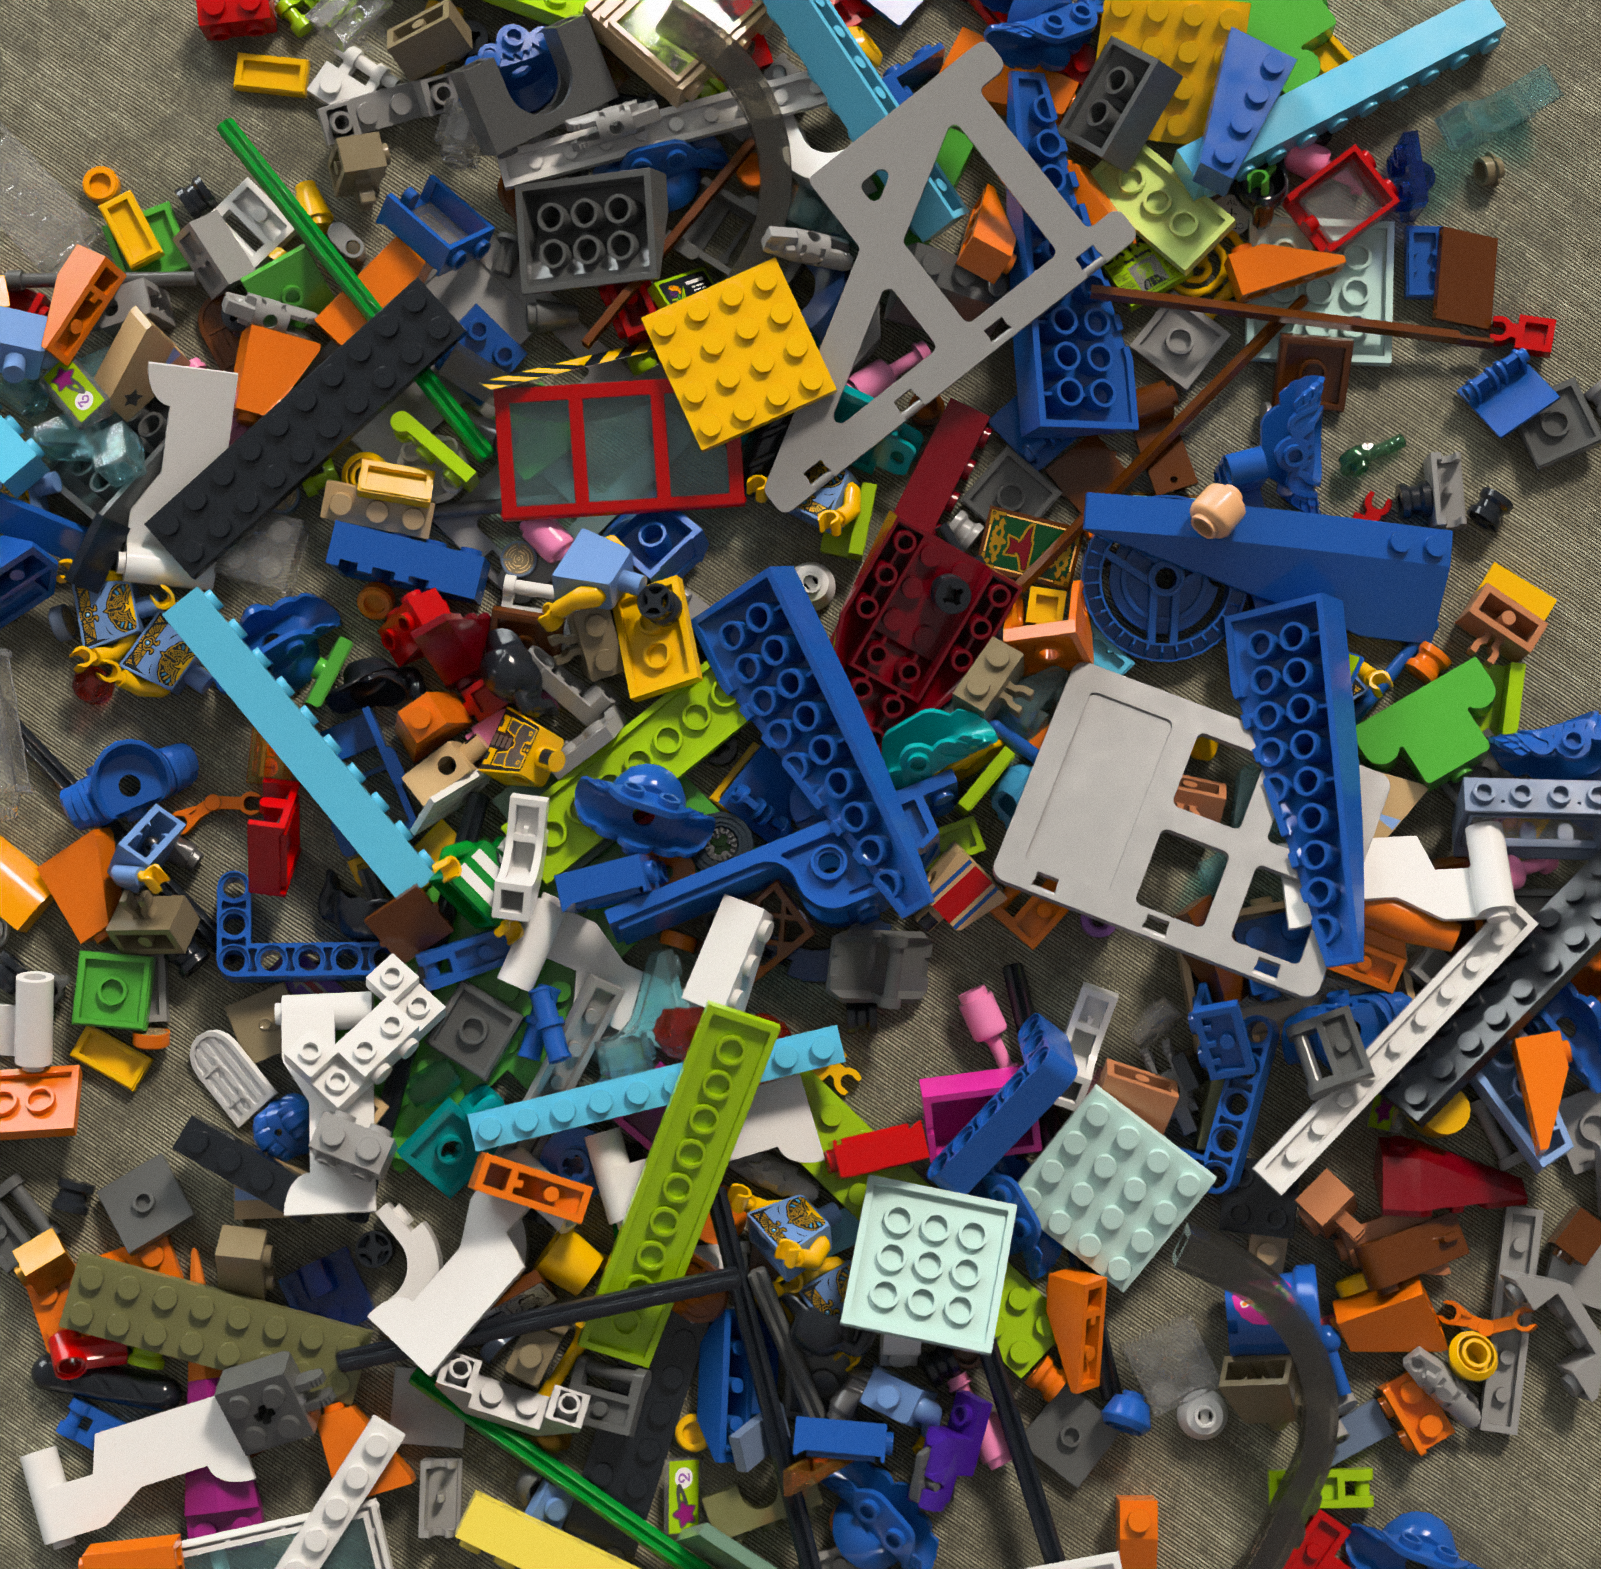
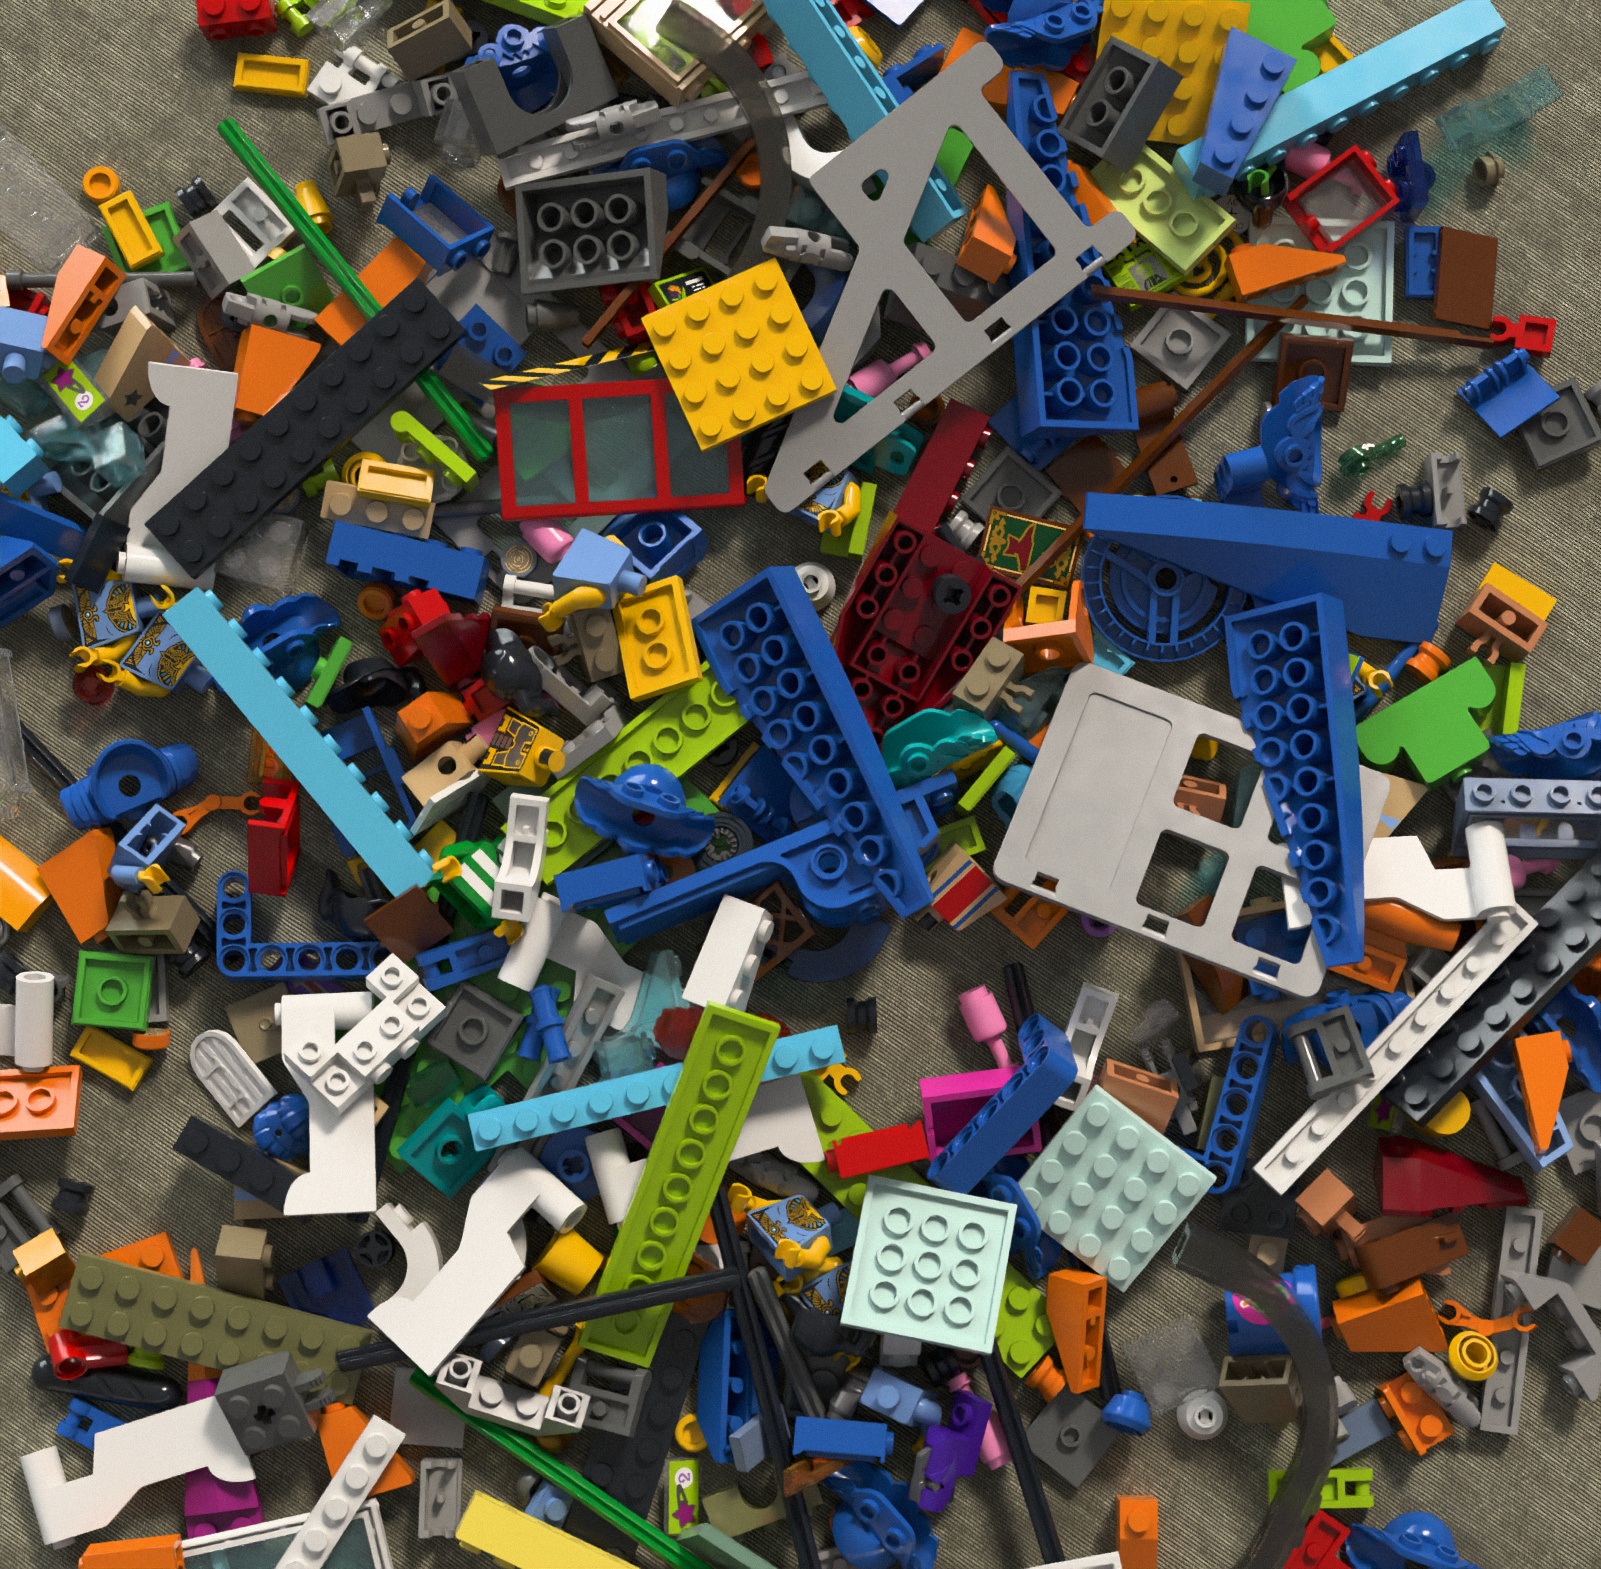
(146, 1204): dark grey plate -> none
(347, 243): light grey piece -> none
(353, 1146): light grey brick -> none
(530, 1187): orange slope -> none
(651, 604): black wheel -> none
(678, 941): orange tile -> none
(879, 967): dark grey shield -> none
(1217, 511): light nougat head -> none
(1222, 1036): blue bracket -> none
(1332, 1342): blue bar -> none

